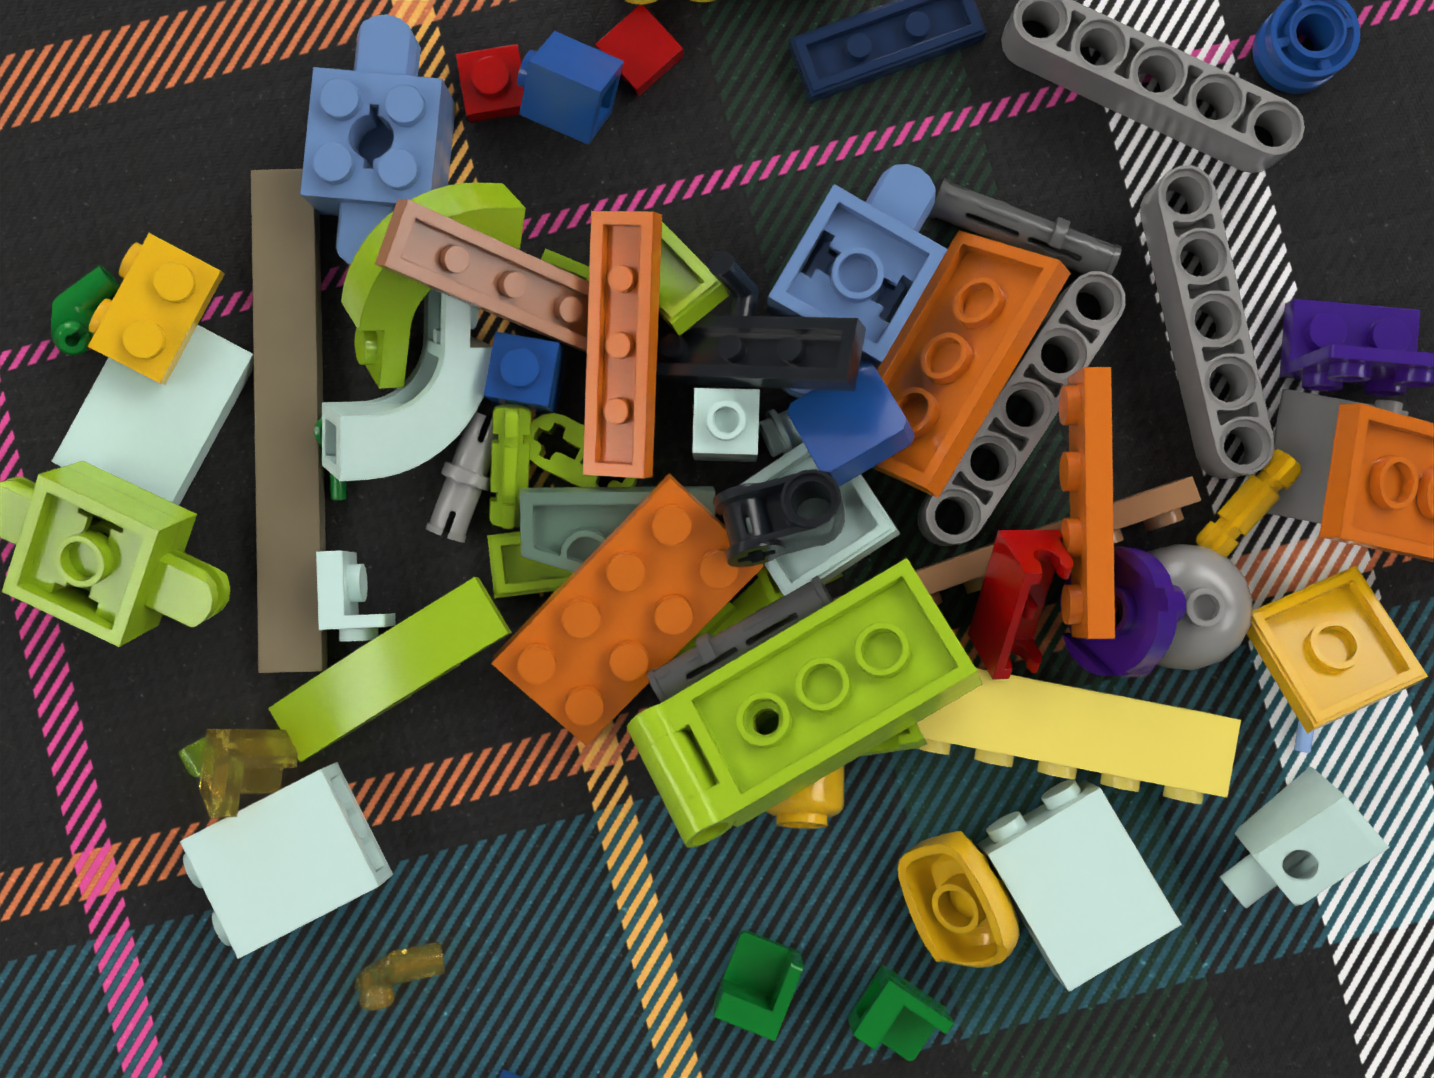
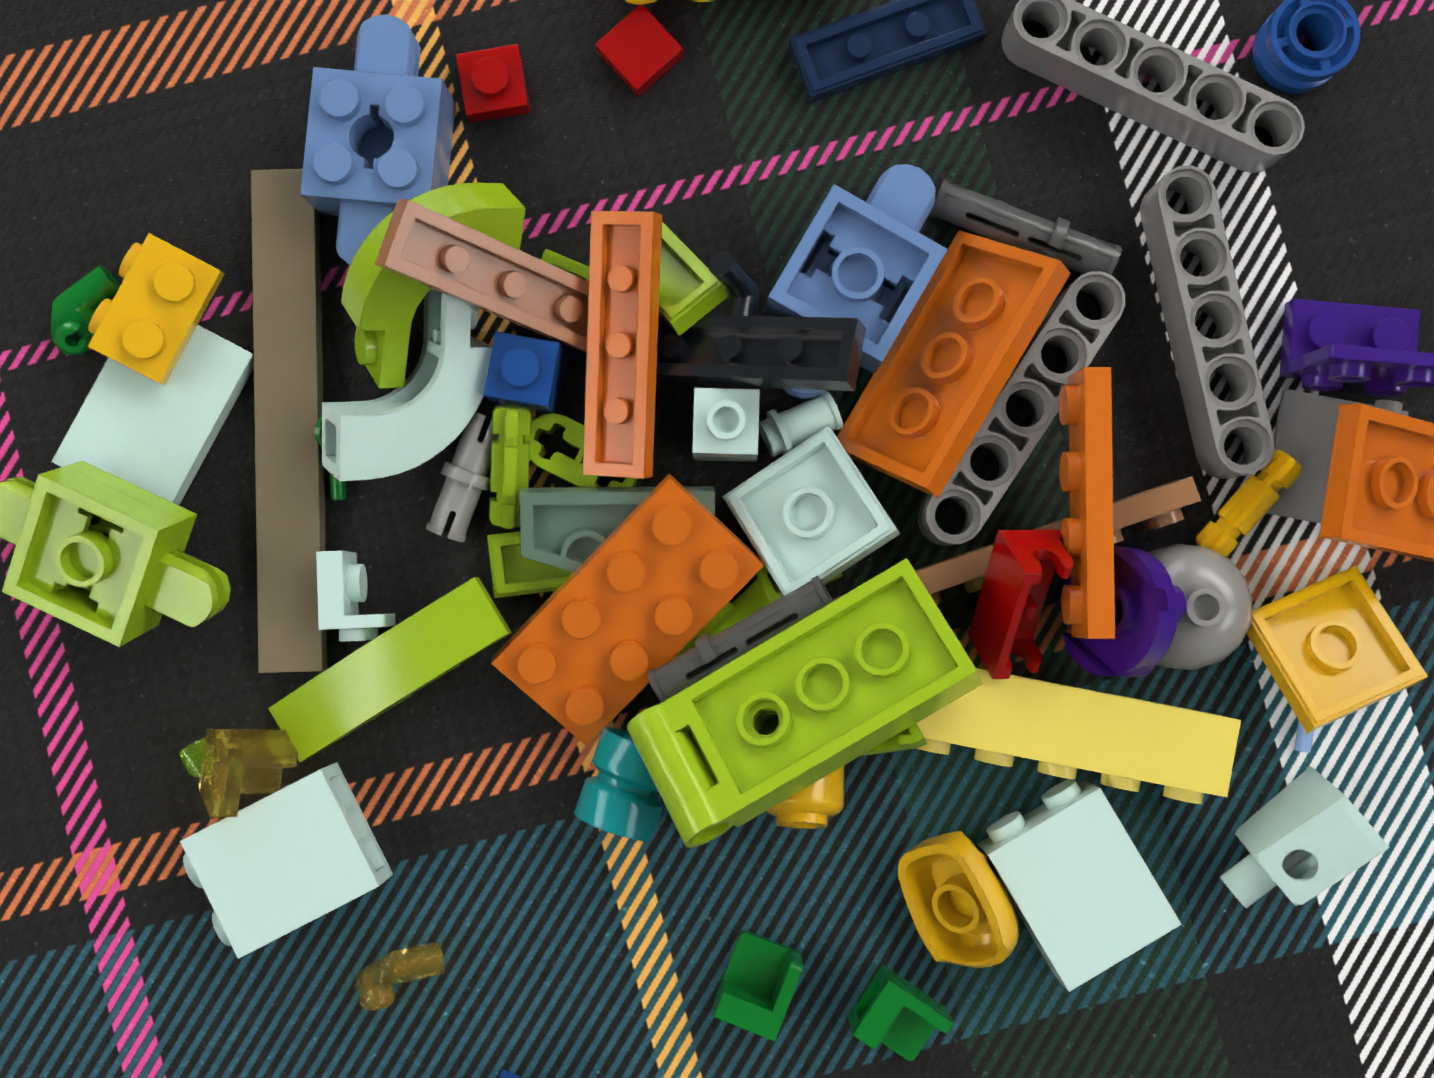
(569, 86): blue brick -> none
(622, 793): none -> teal wheel
(774, 519): black piece -> none
(851, 428): blue piece -> none

